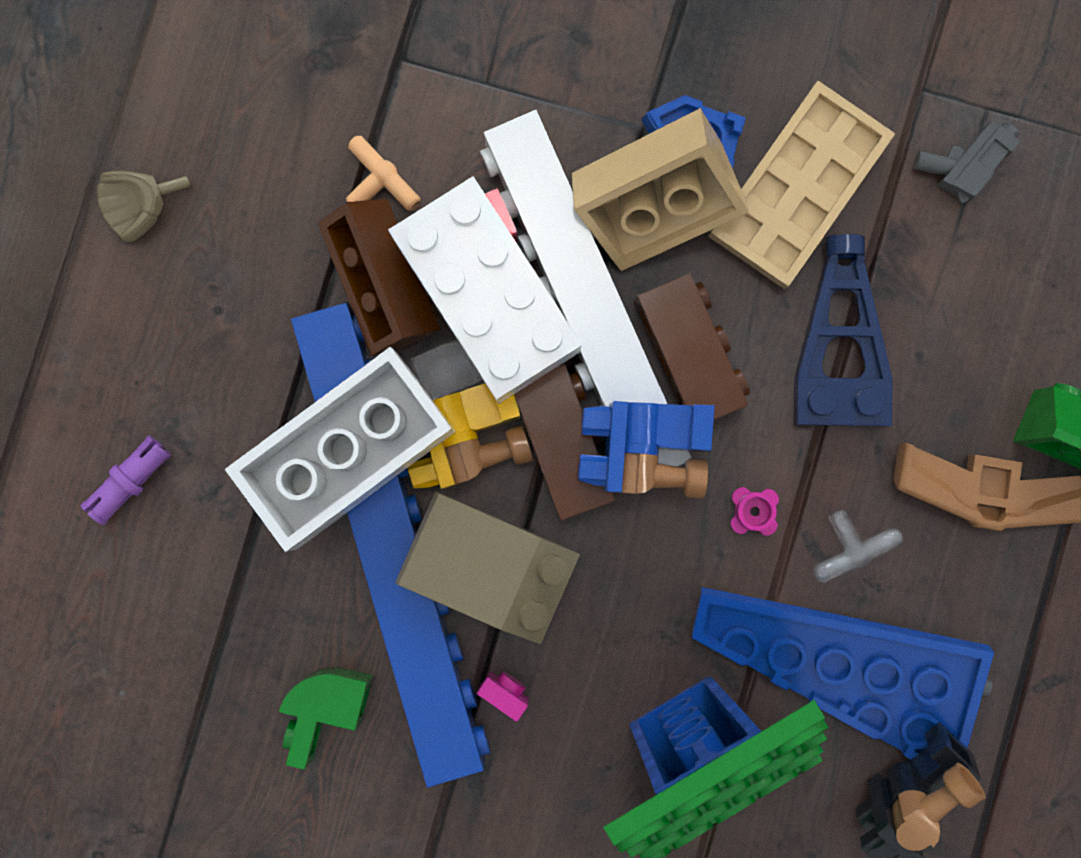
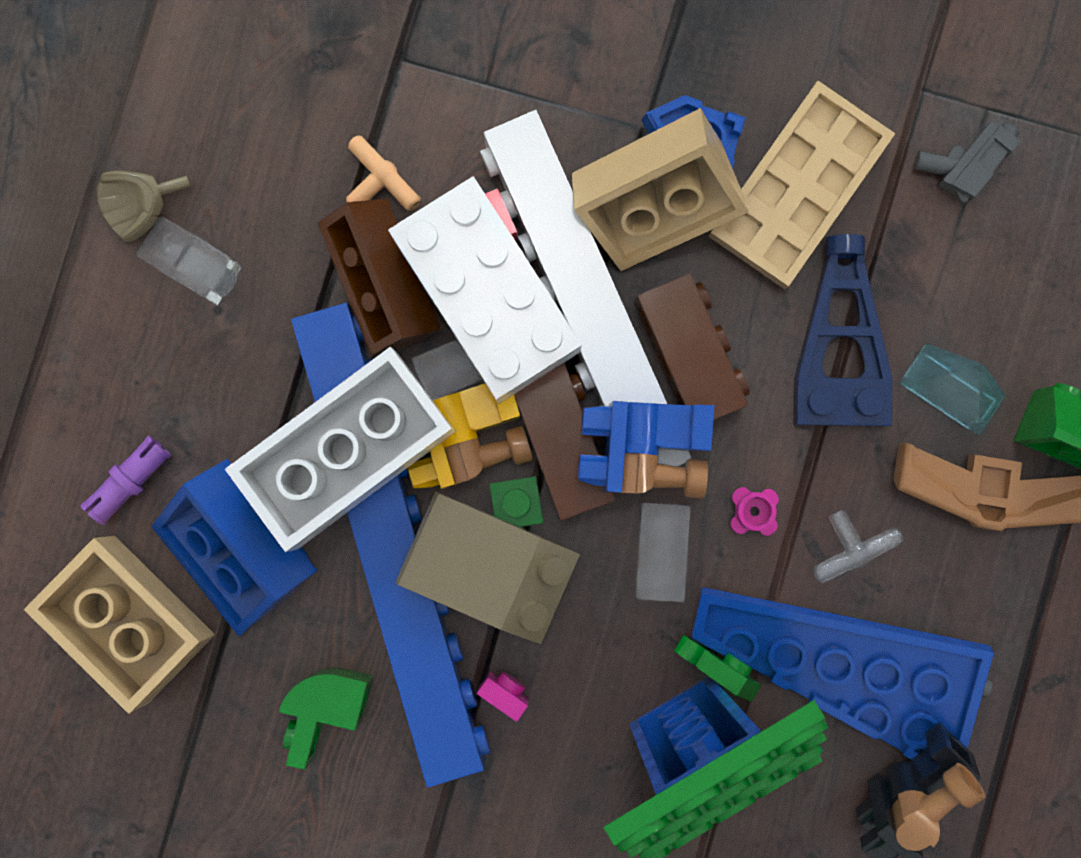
(119, 622): none -> tan brick
(189, 260): none -> clear slope
(230, 549): none -> blue slope
(517, 501): none -> green plate
(662, 552): none -> clear plate
(728, 672): none -> green plate
(955, 387): none -> clear light blue slope

